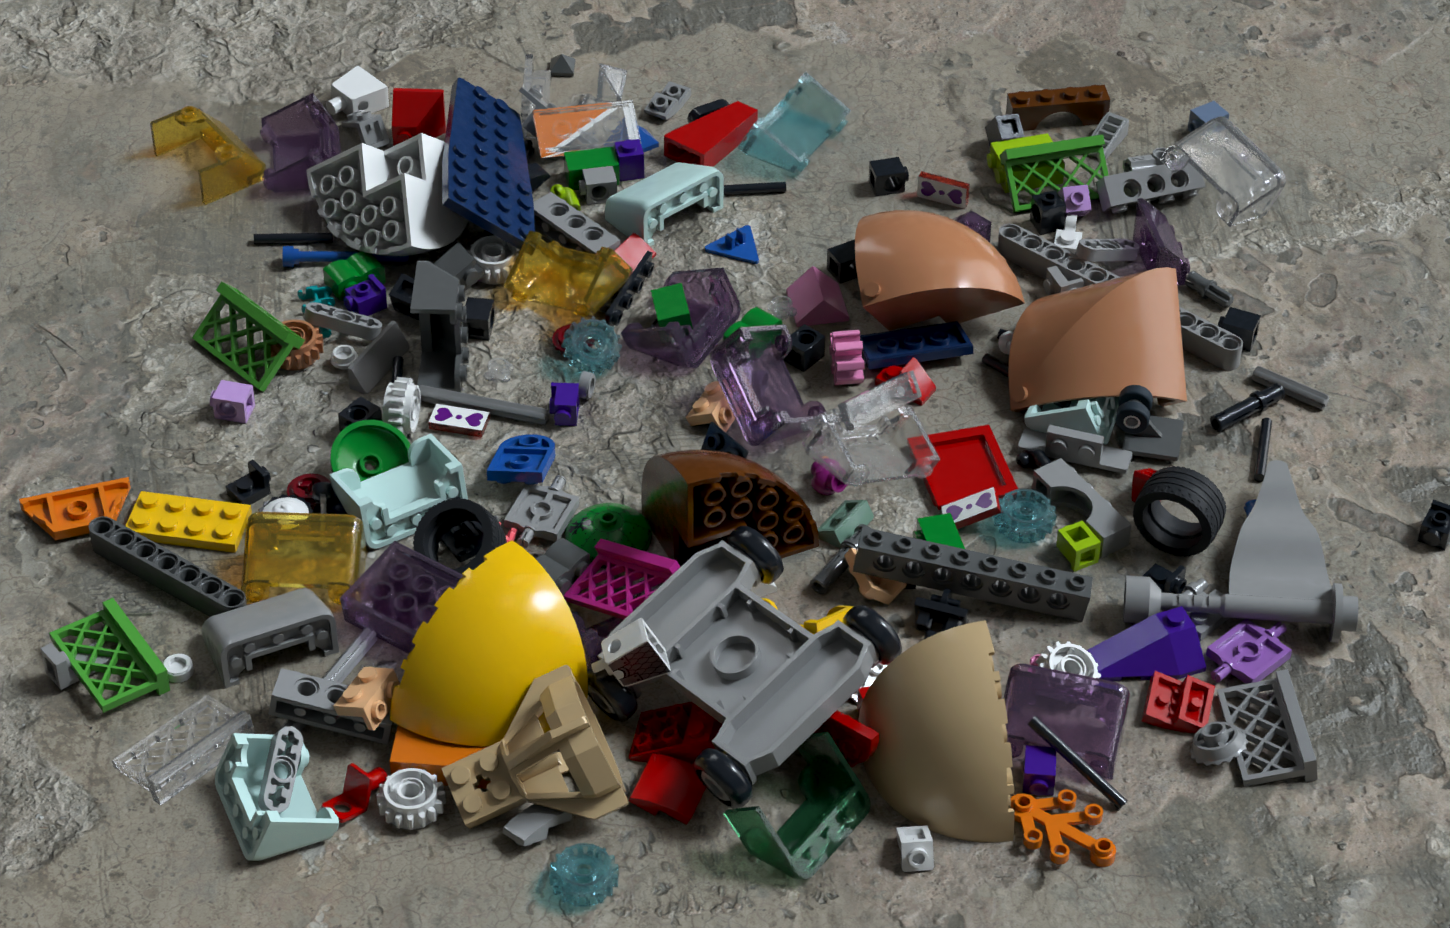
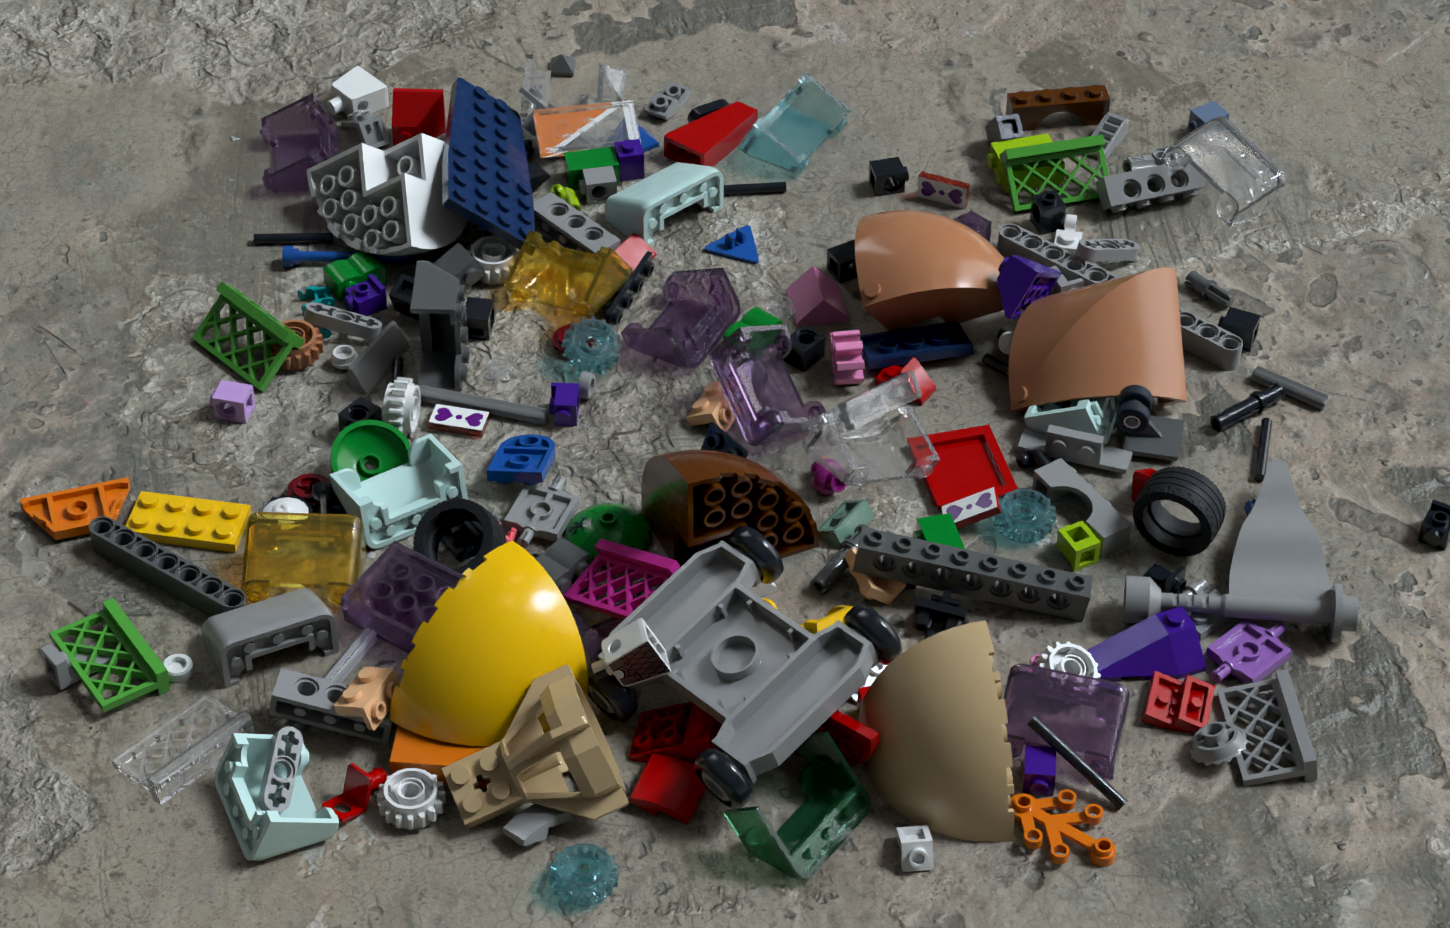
(236, 164): clear yellow windscreen -> none
(251, 486): black bracket -> none
(671, 305): green panel -> none
(1023, 283): none -> dark purple wedge
(1076, 200): lavender brick -> none
(1158, 241): clear purple slope -> none

